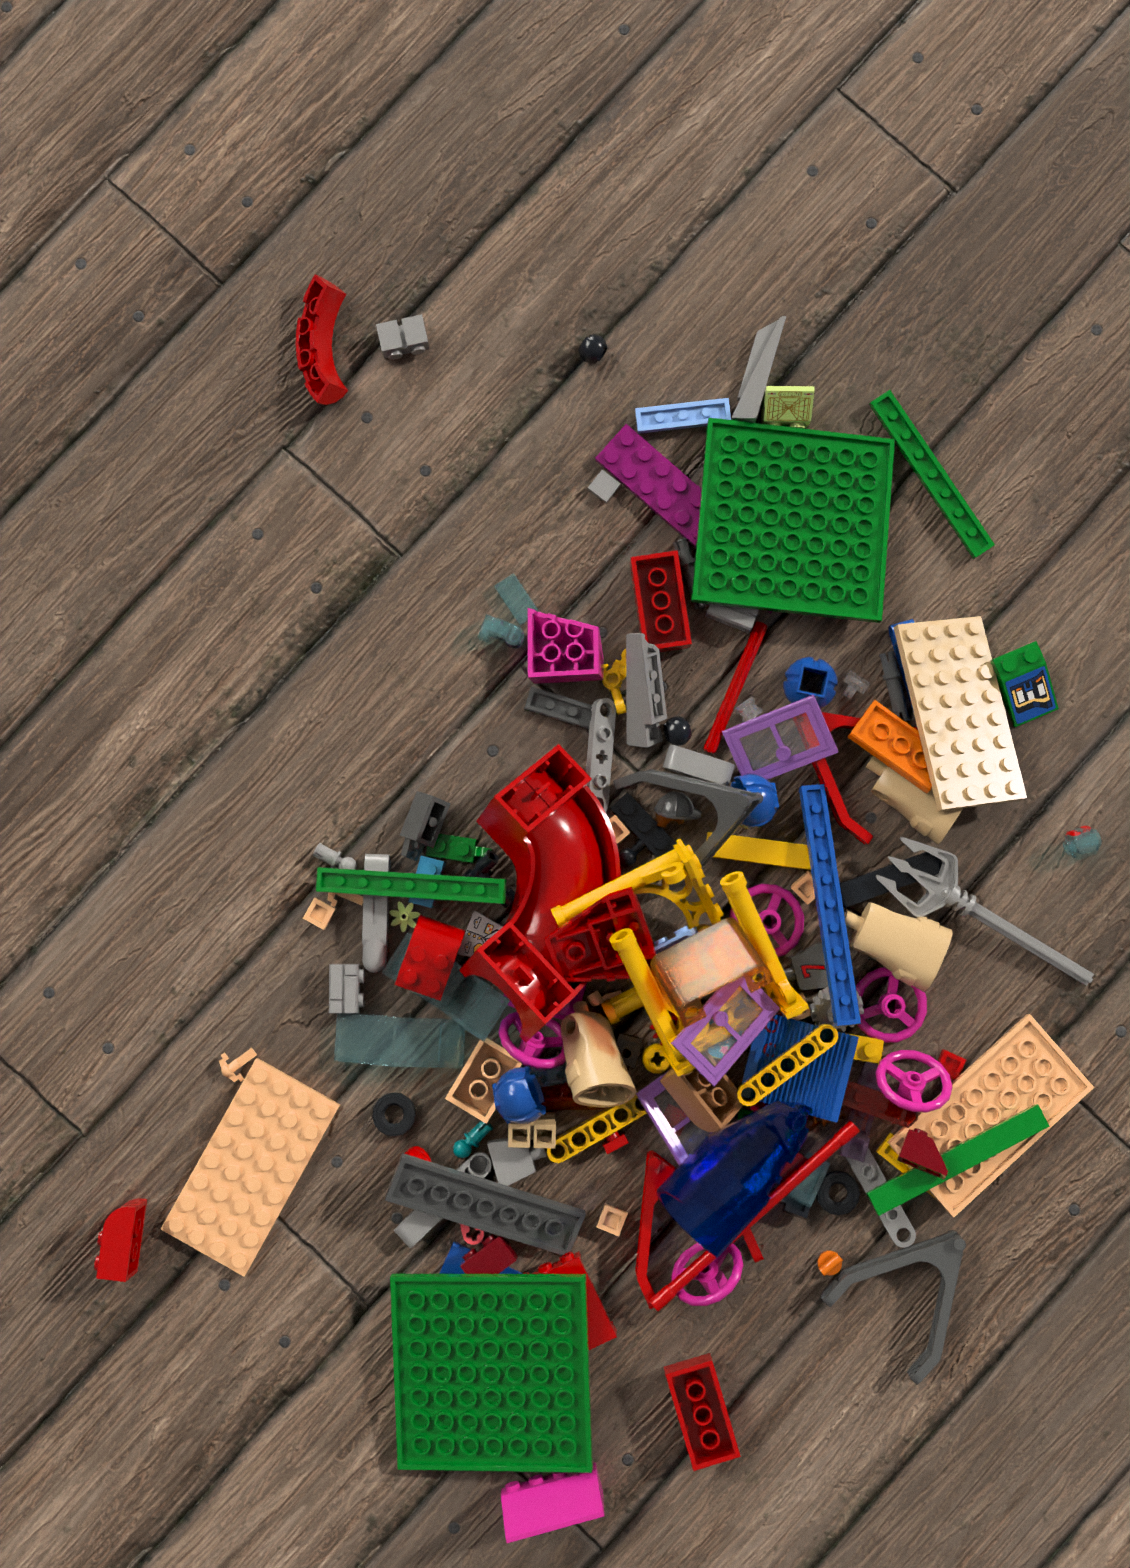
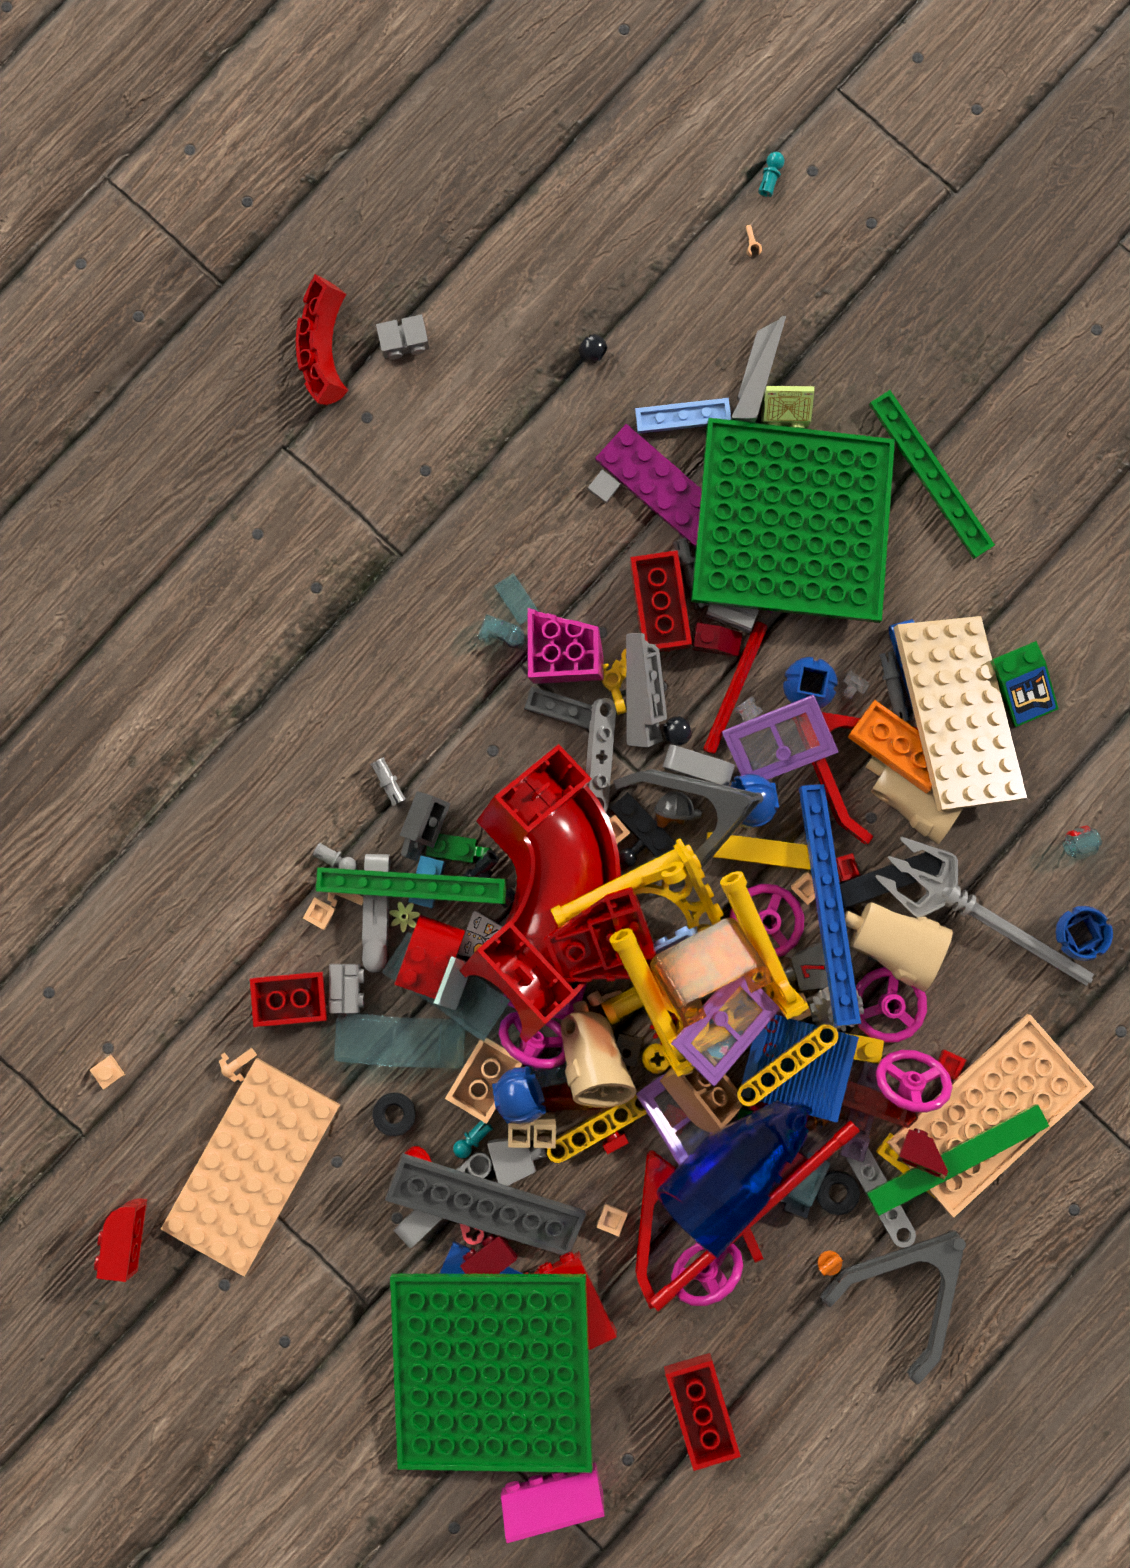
(107, 1072): none -> light nougat plate
(288, 999): none -> red brick
(388, 781): none -> light grey pin
(451, 985): none -> light aqua slope
(716, 640): none -> dark red slope
(752, 243): none -> light nougat hand
(774, 162): none -> teal pin
(847, 867): none -> red slope
(1096, 924): none -> blue piece

